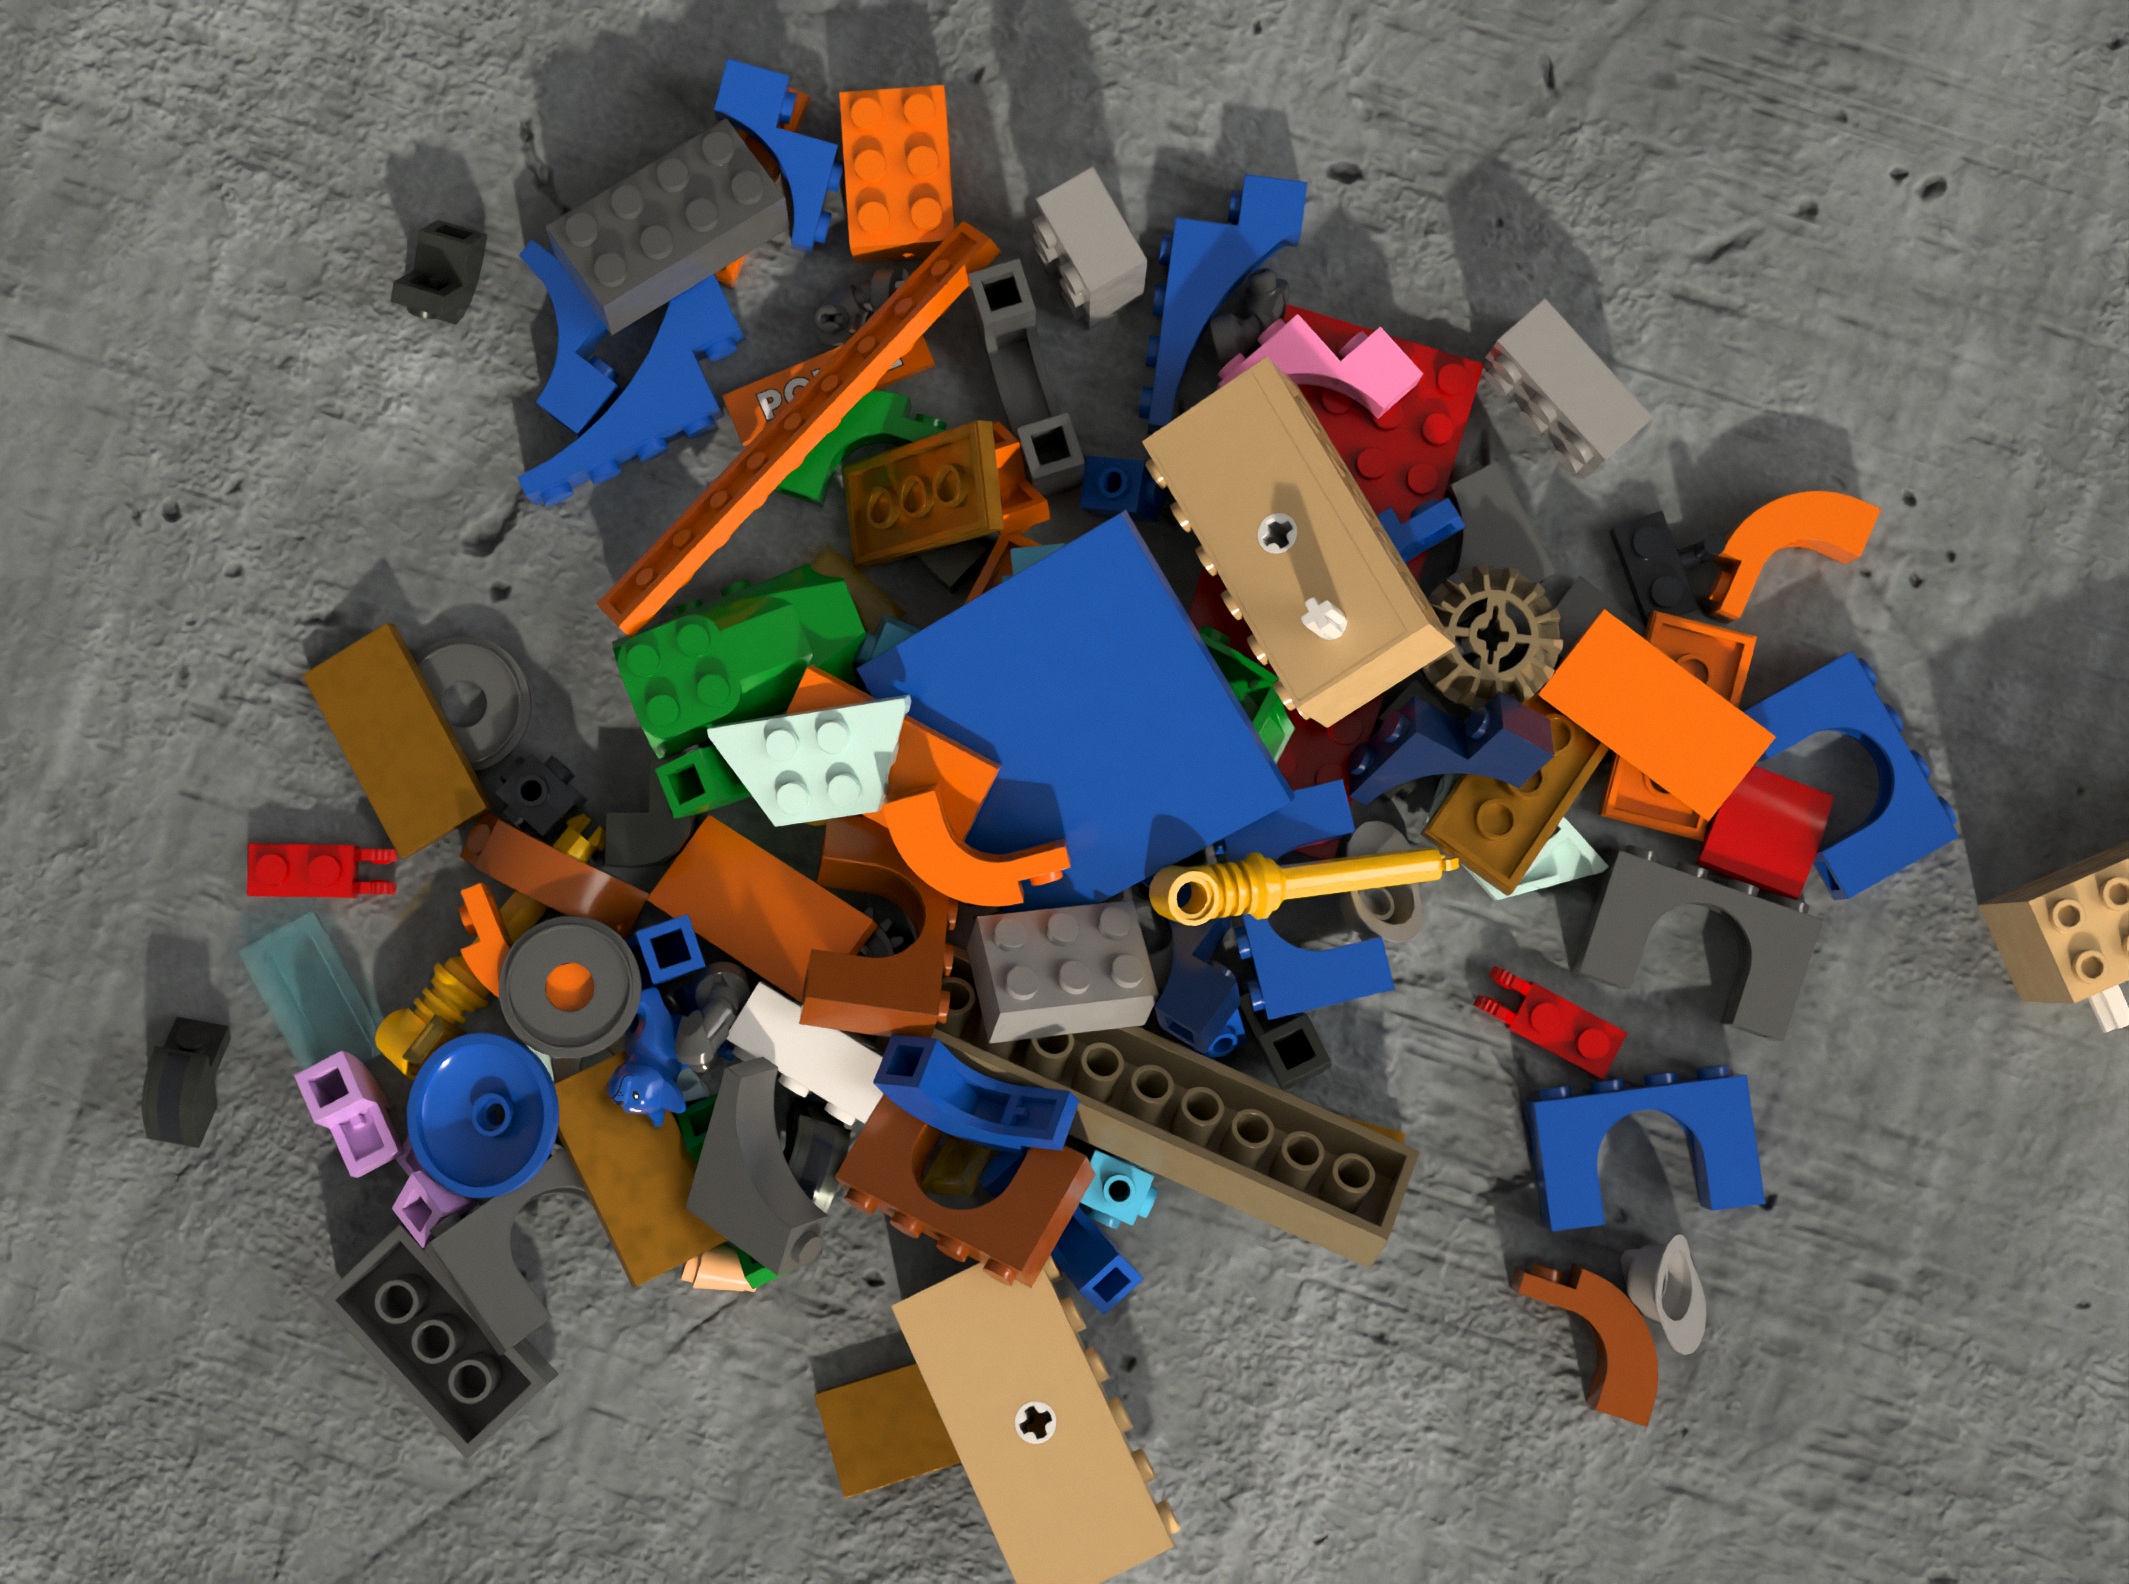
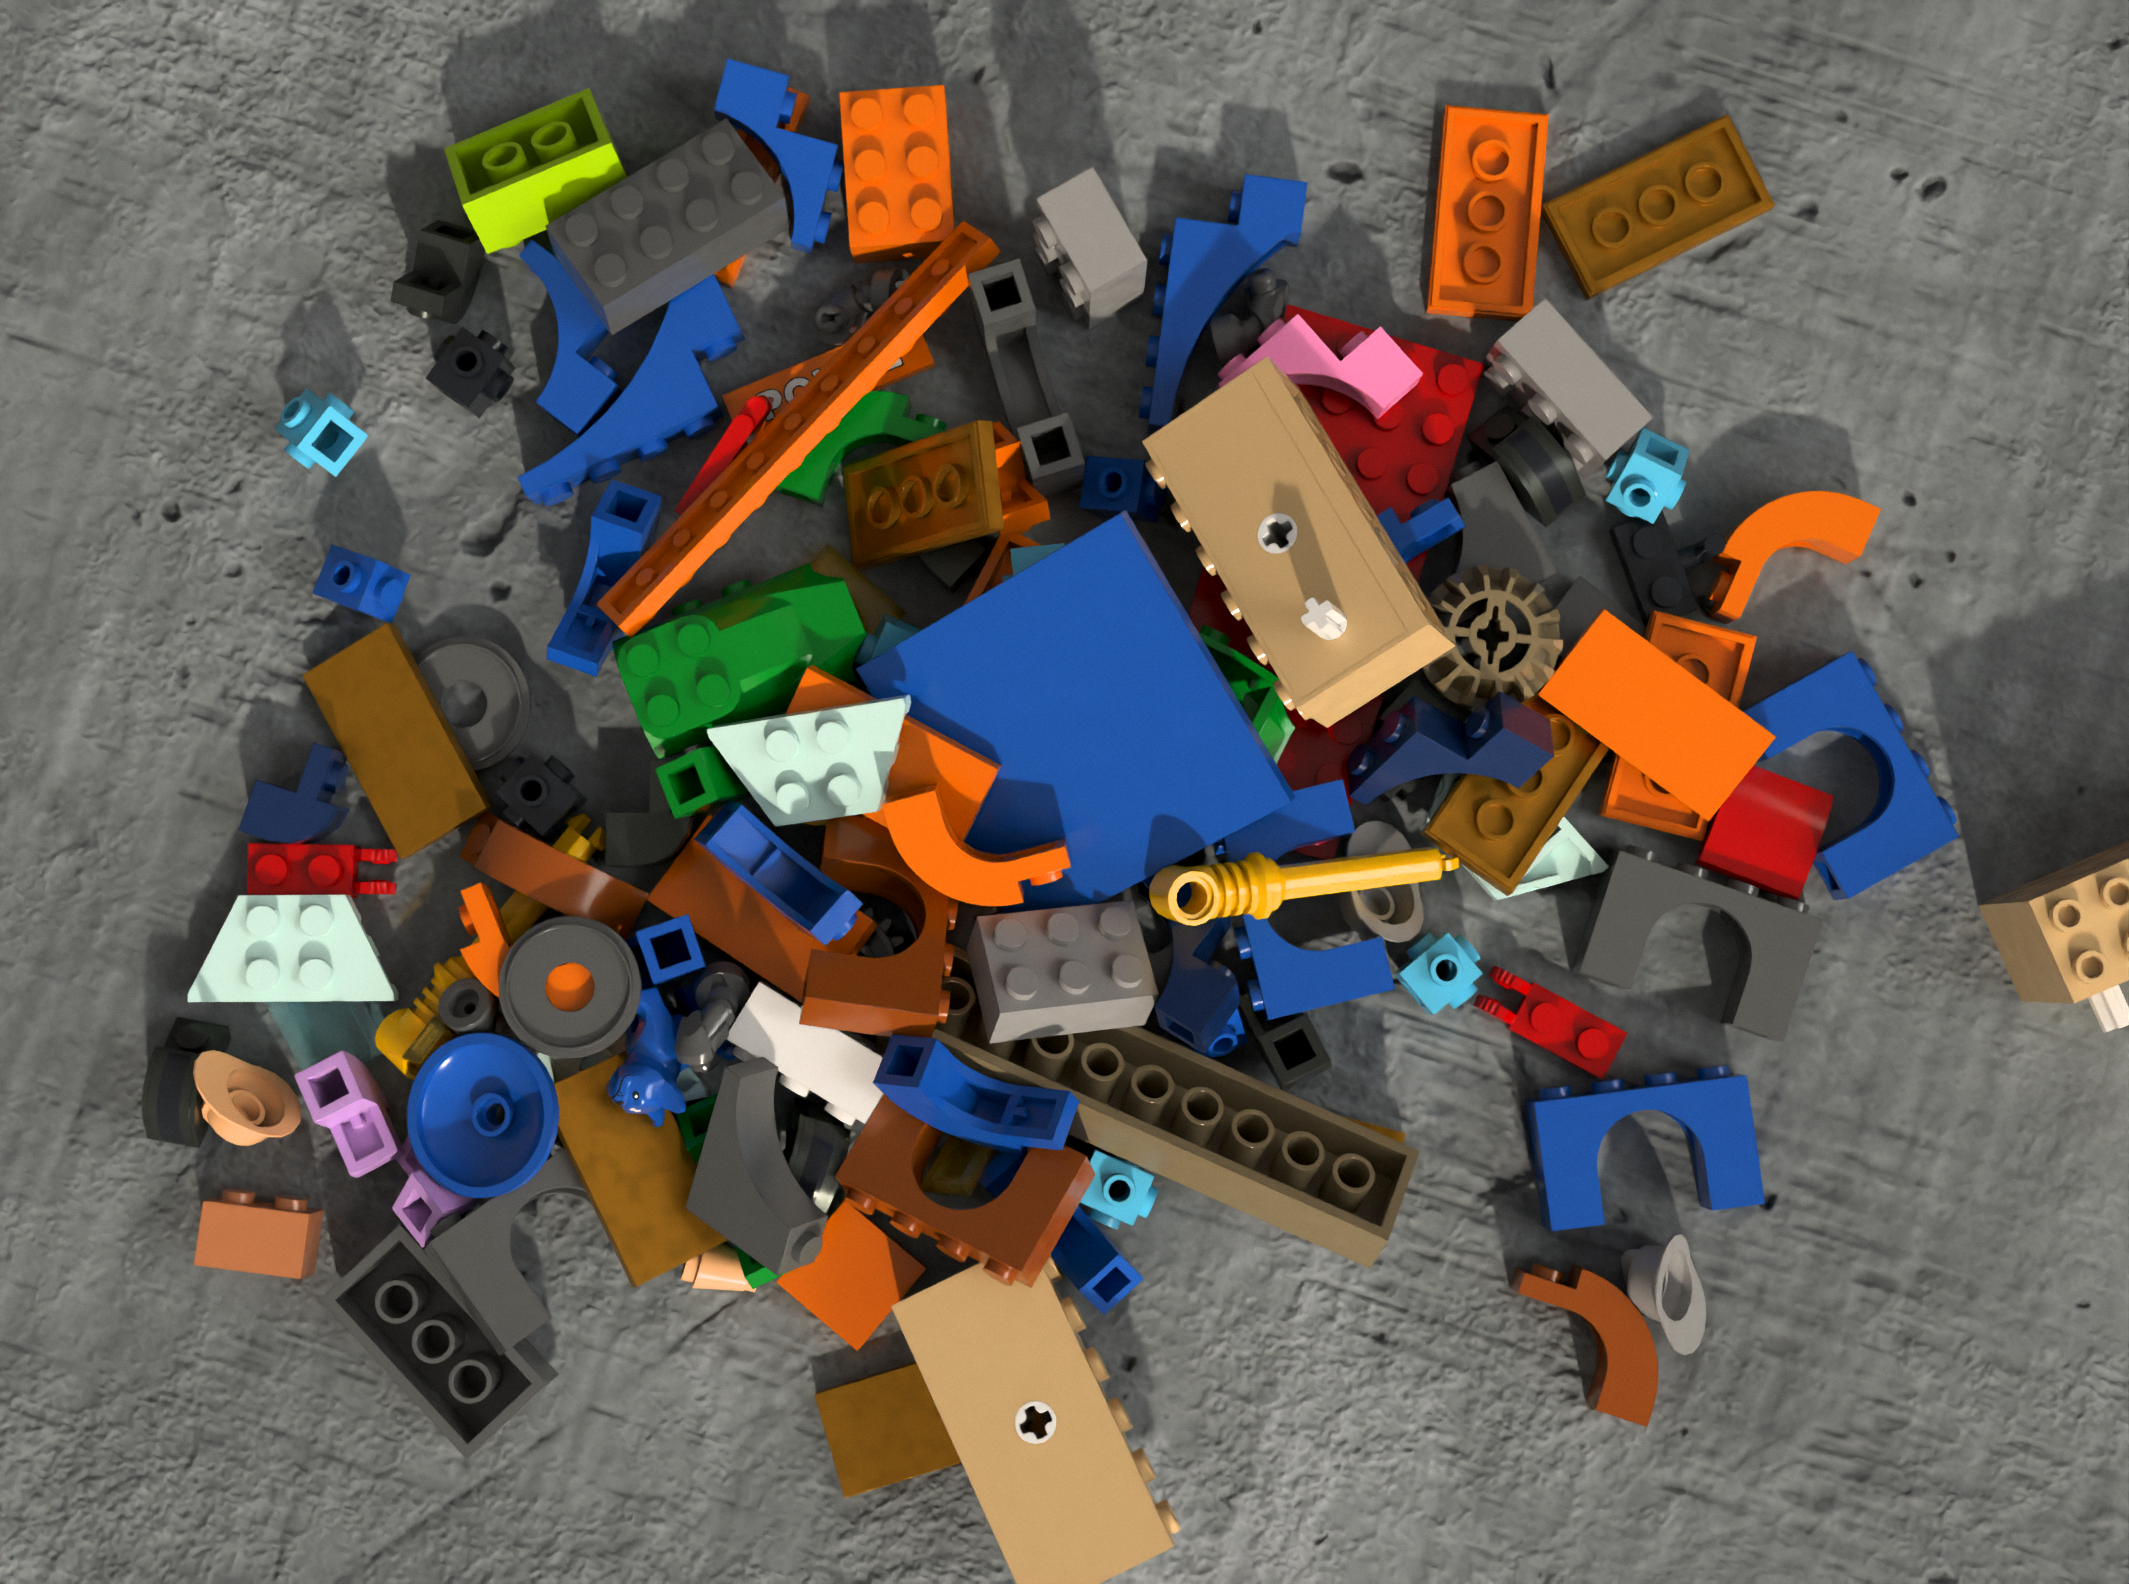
(244, 1099): none -> light nougat piece
(259, 1235): none -> nougat brick
(292, 953): none -> light aqua wing
(302, 815): none -> dark blue brick
(320, 431): none -> medium azure brick
(371, 588): none -> blue brick
(472, 370): none -> black brick
(472, 1008): none -> dark grey arm
(534, 169): none -> lime brick
(620, 533): none -> blue arch
(733, 442): none -> red hinge
(779, 874): none -> blue arch
(854, 1276): none -> orange tile
(1420, 975): none -> medium azure brick
(1487, 213): none -> orange tile
(1531, 462): none -> pearl dark grey brick
(1647, 476): none -> medium azure brick
(1657, 207): none -> pearl gold tile

